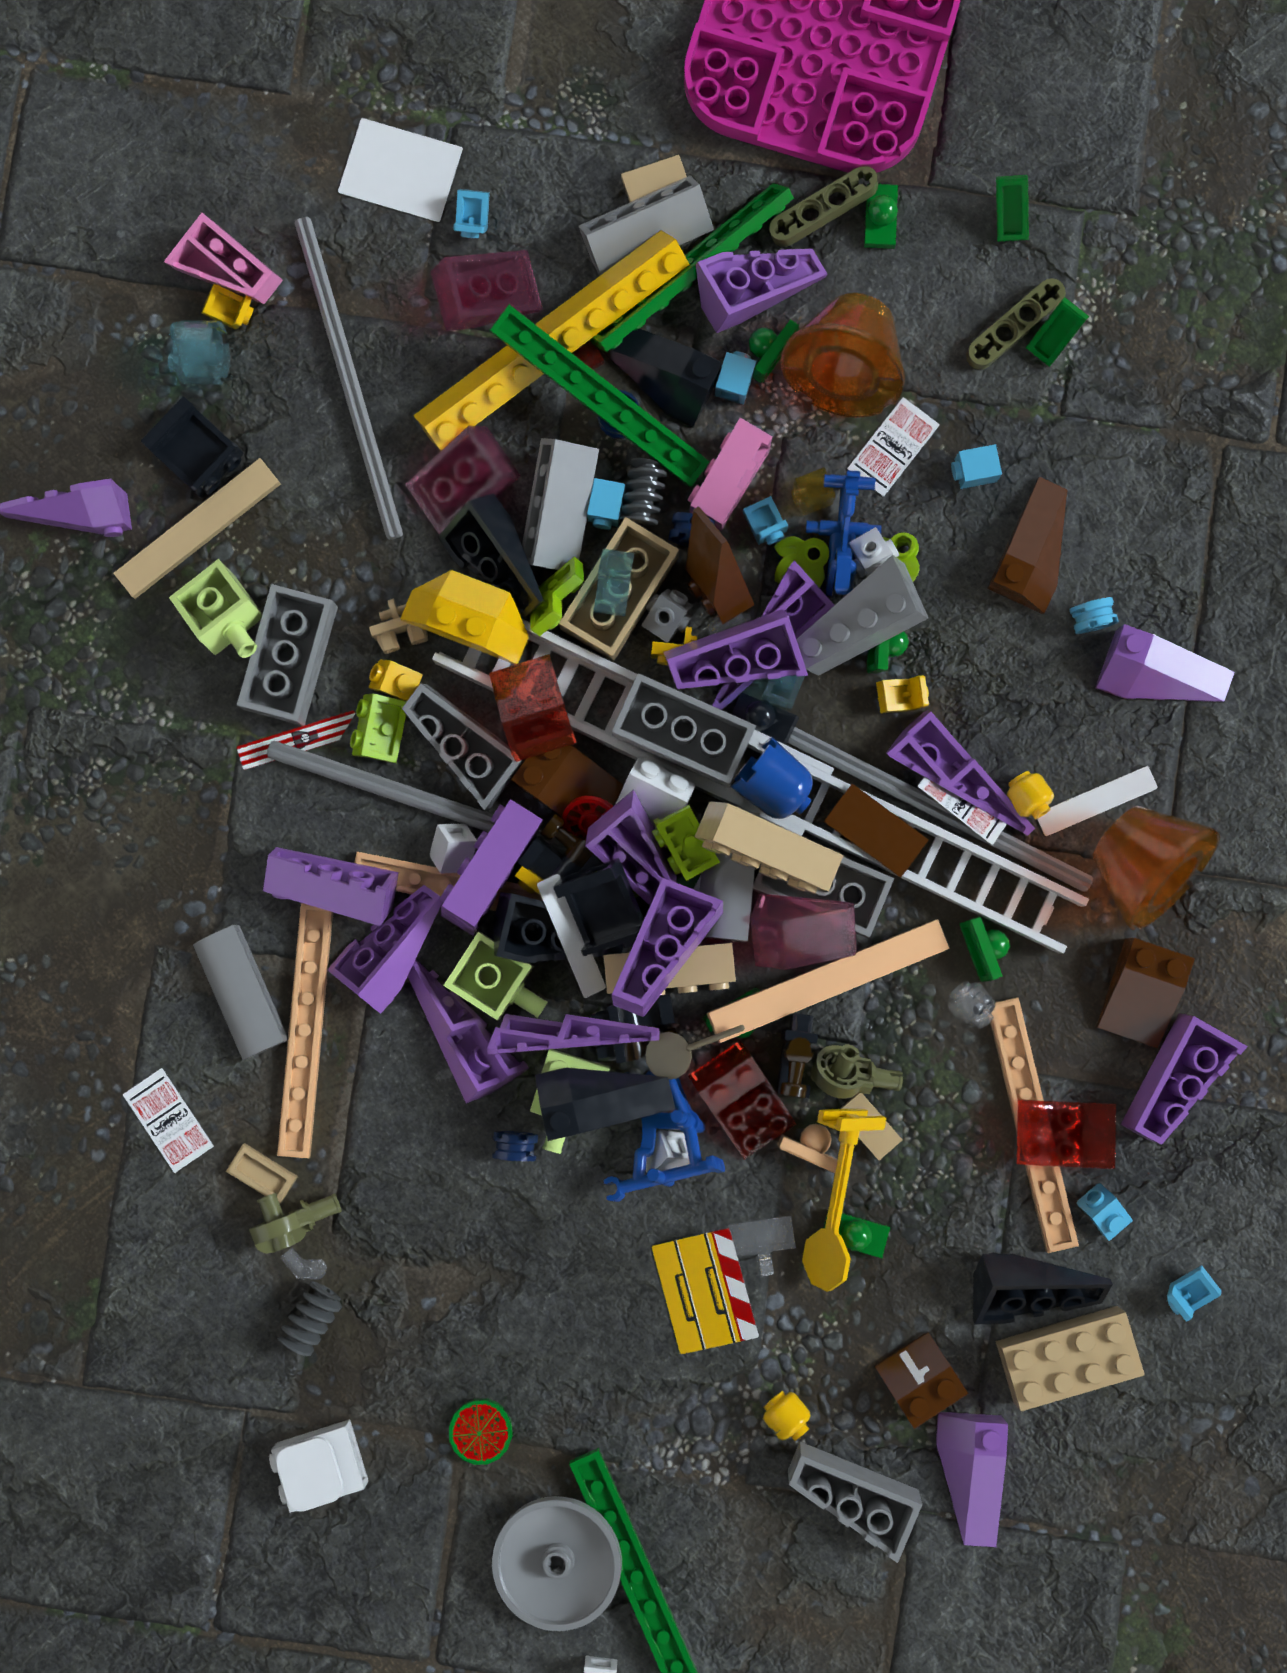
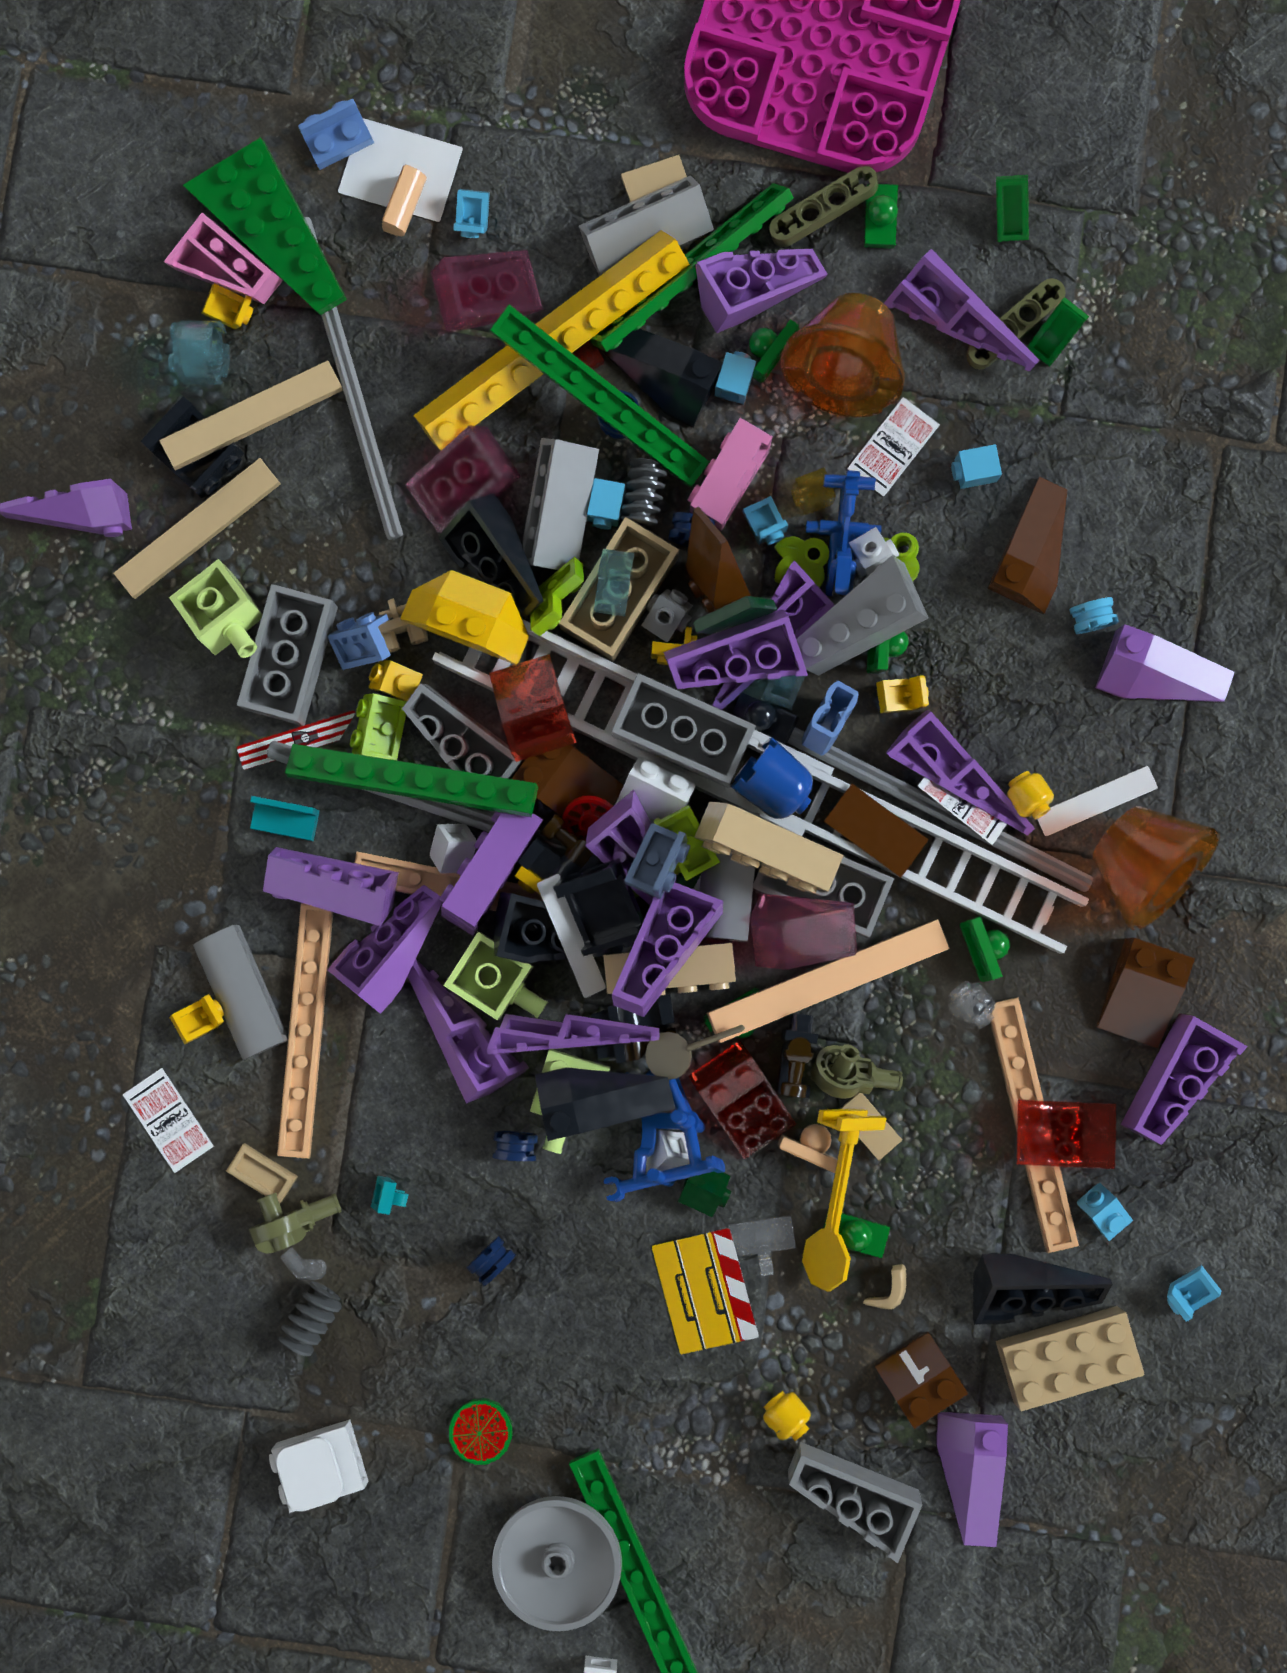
(198, 1019): none -> yellow bracket
(251, 415): none -> tan tile
(261, 211): none -> green wing
(284, 818): none -> teal panel
(335, 133): none -> medium blue bracket
(359, 641): none -> medium blue bracket
(387, 1195): none -> teal tile
(403, 201): none -> light nougat brick
(412, 780): none -> green plate
(491, 1261): none -> dark blue wheel
(657, 860): none -> sand blue bracket
(706, 1192): none -> dark green brick
(735, 613): none -> dark green tile
(830, 718): none -> medium blue brick
(897, 1293): none -> tan hair
(944, 300): none -> medium lavender wedge

